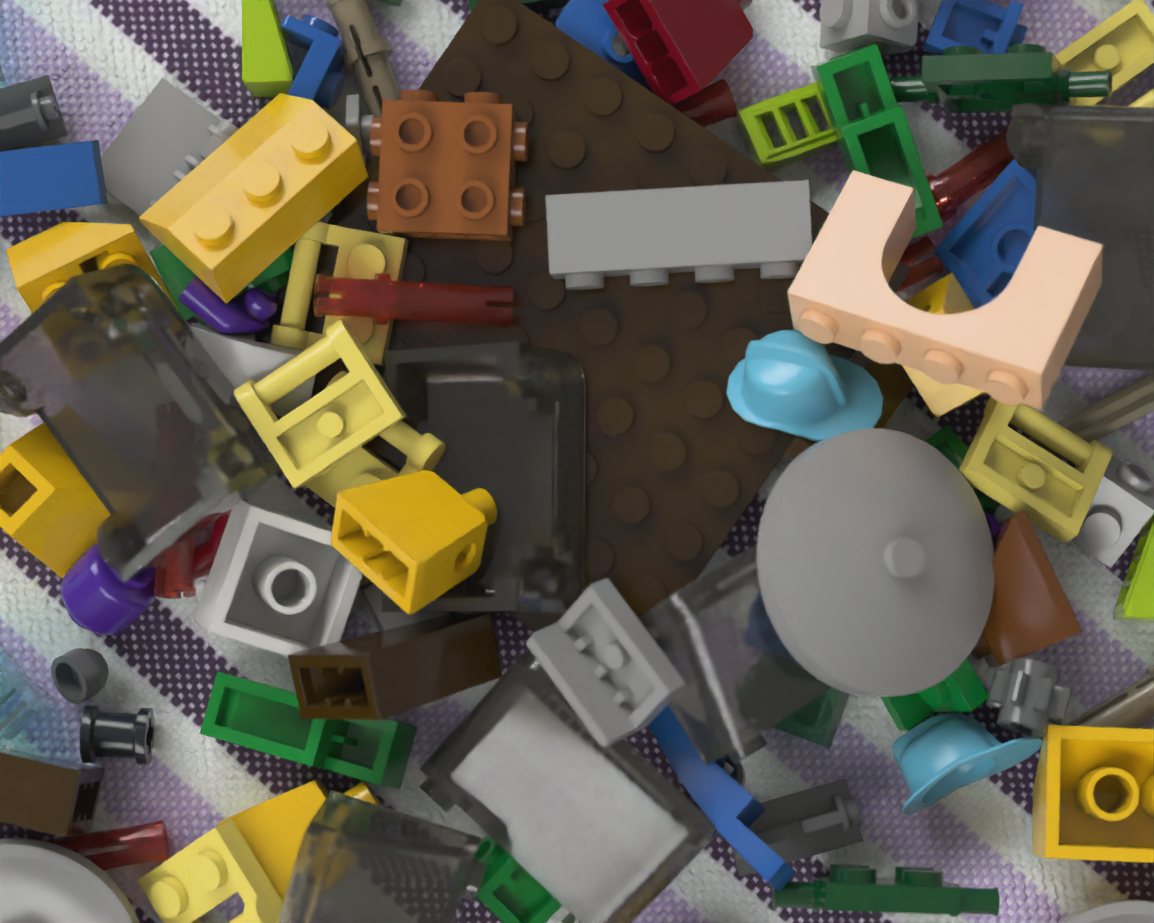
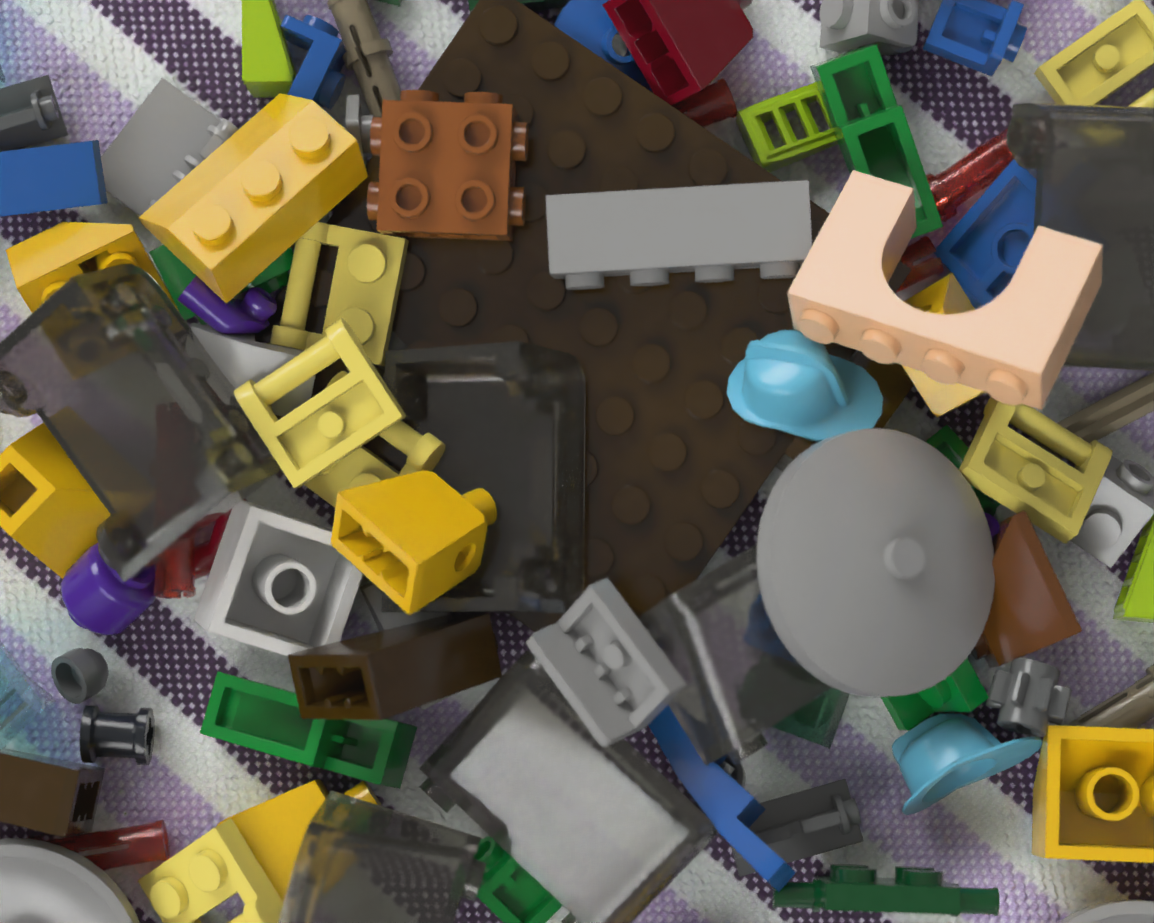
(412, 300): clear red pin -> none
(993, 83): dark green plate -> none

